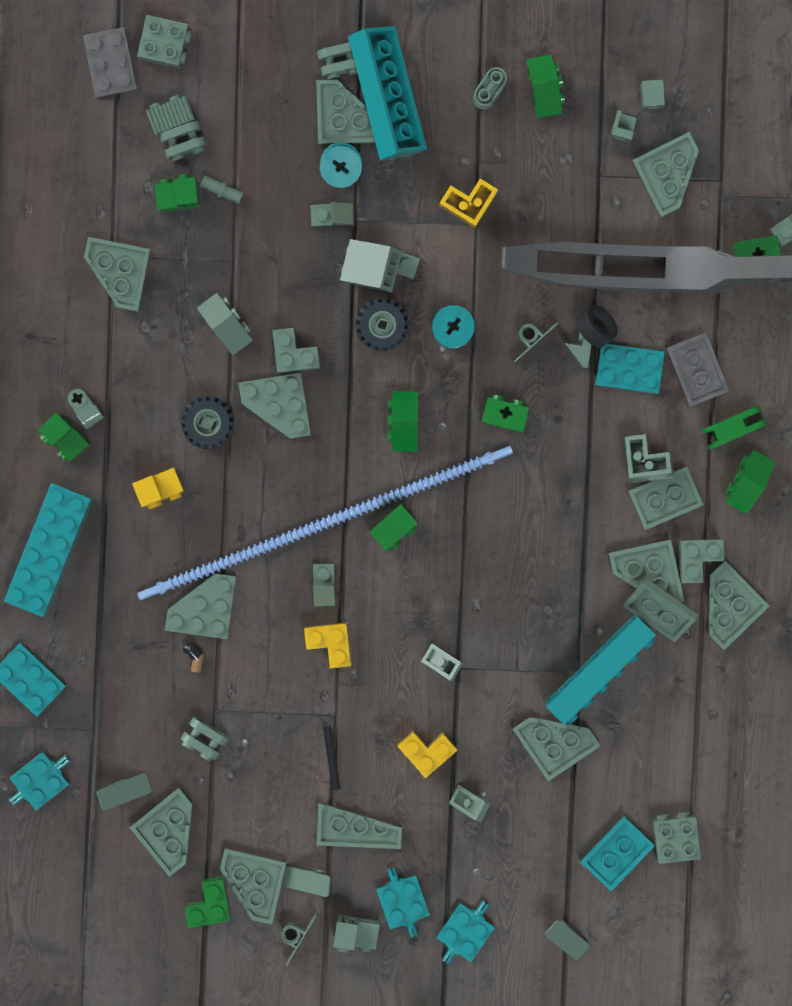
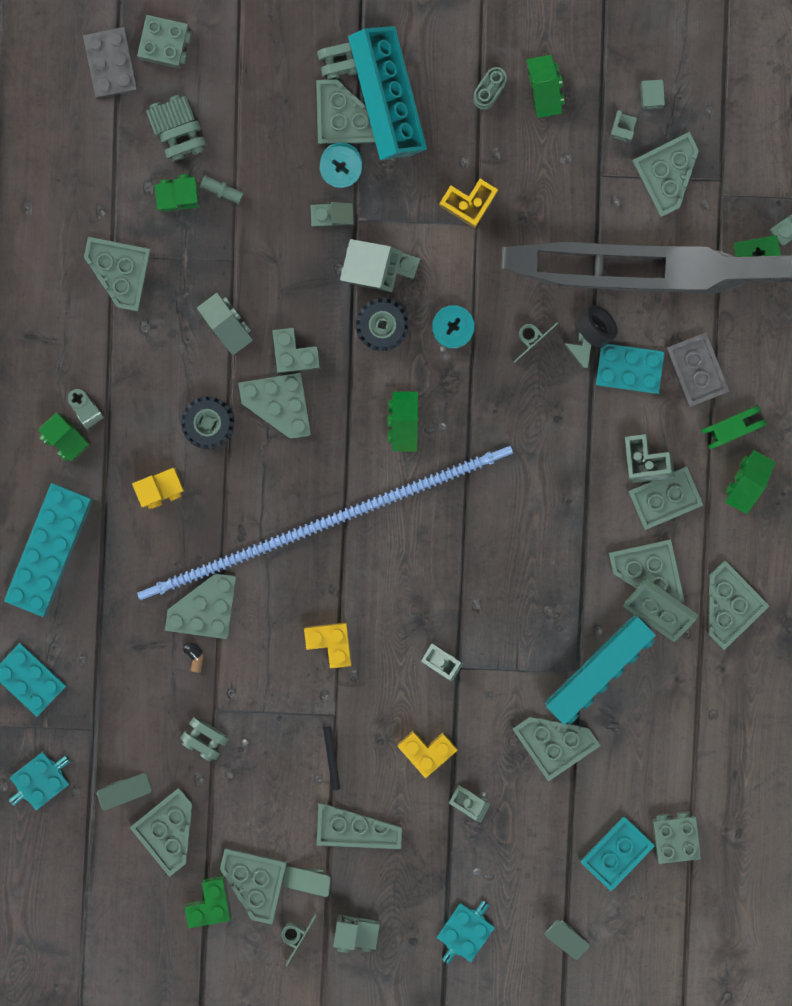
(323, 585): sand green slope -> none
(393, 528): green brick -> none
(402, 902): teal plate -> none
(514, 422): green brick -> none
(693, 554): sand green brick -> none

